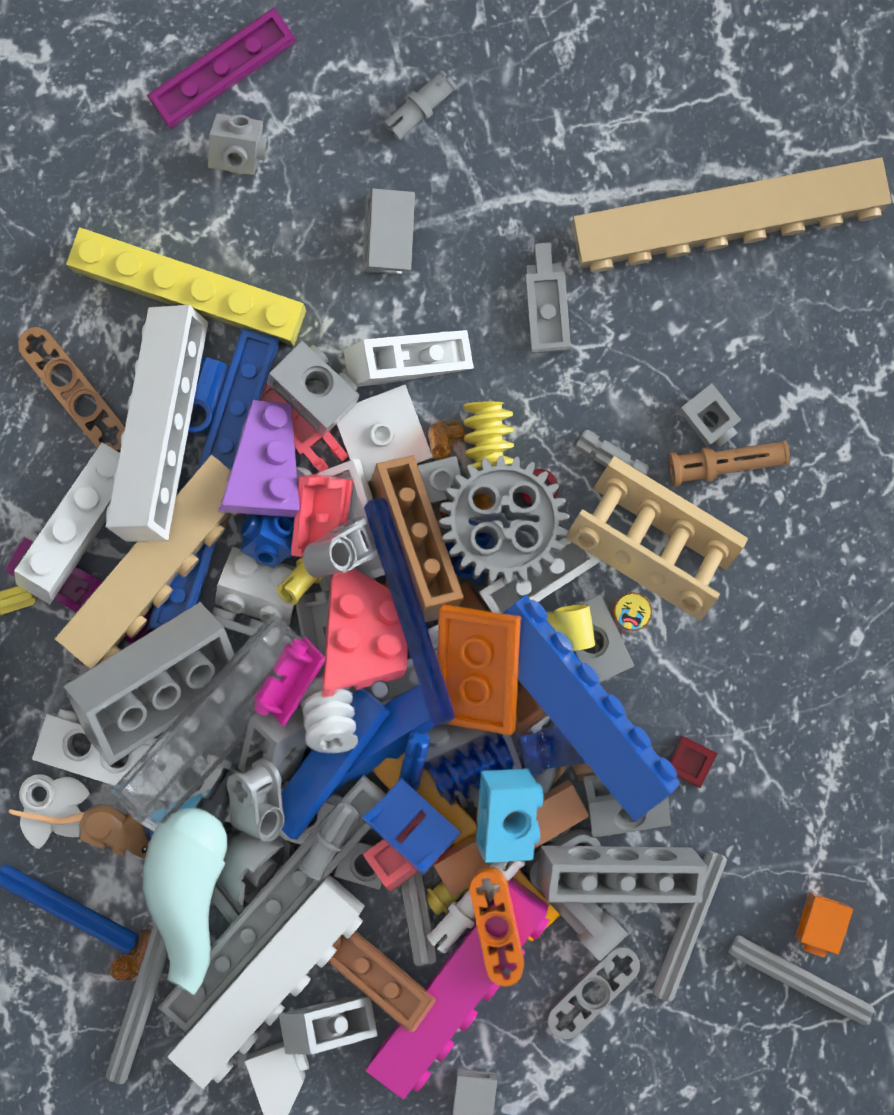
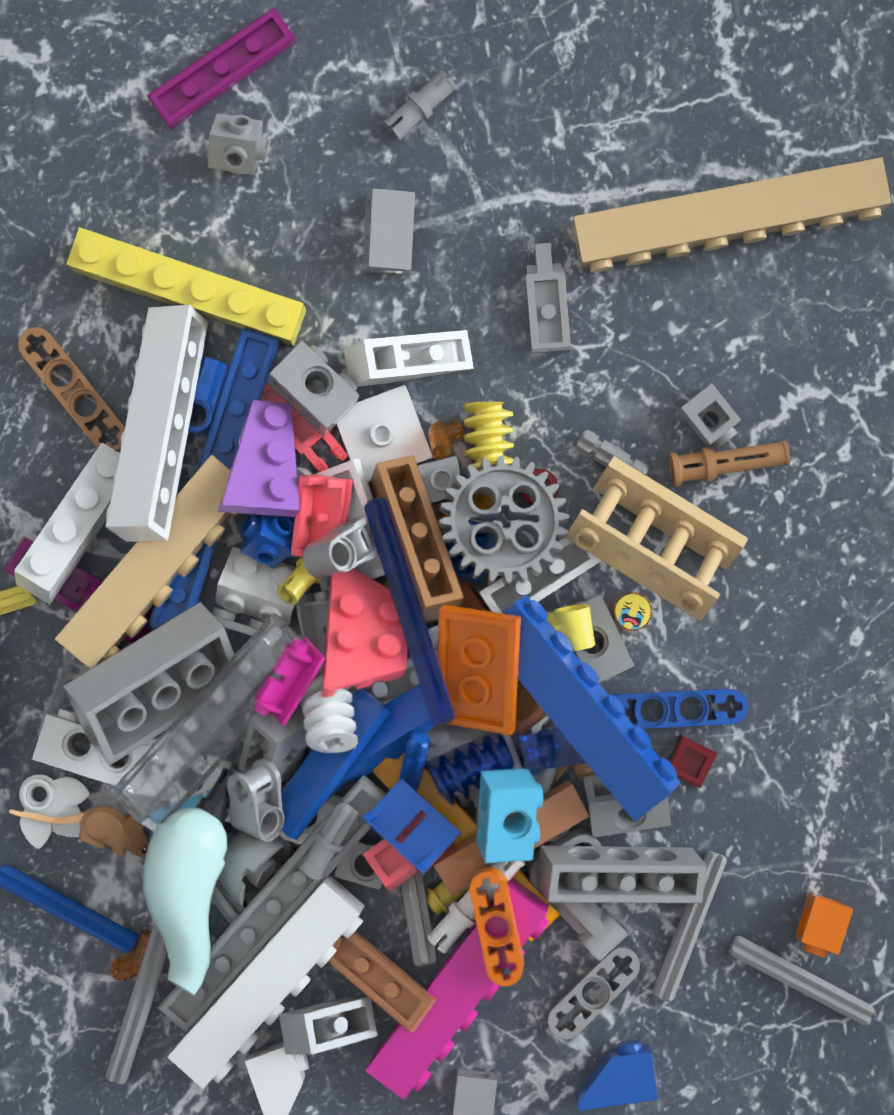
(620, 1078): none -> blue slope
(671, 703): none -> blue beam

